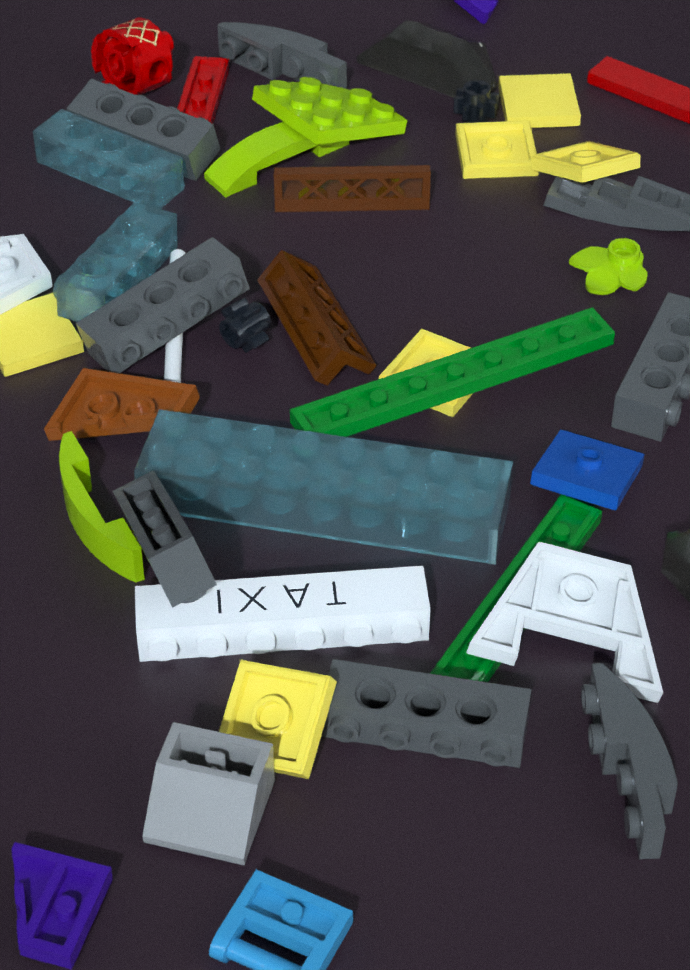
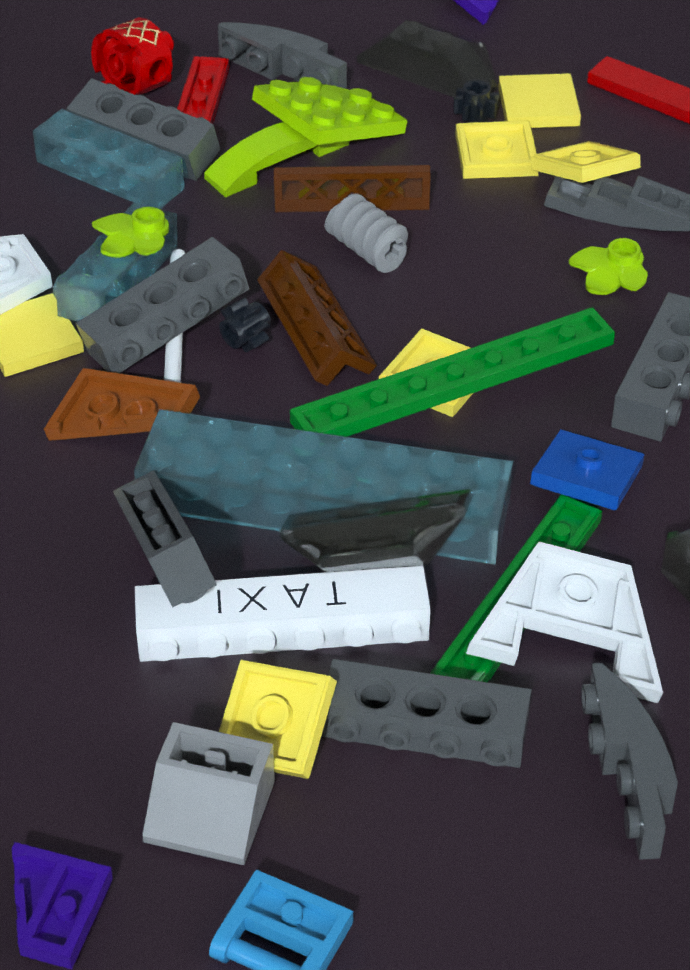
(108, 542): lime slope -> none
(130, 233): none -> lime plate
(368, 232): none -> light grey piece
(377, 533): none -> clear smoke wedge

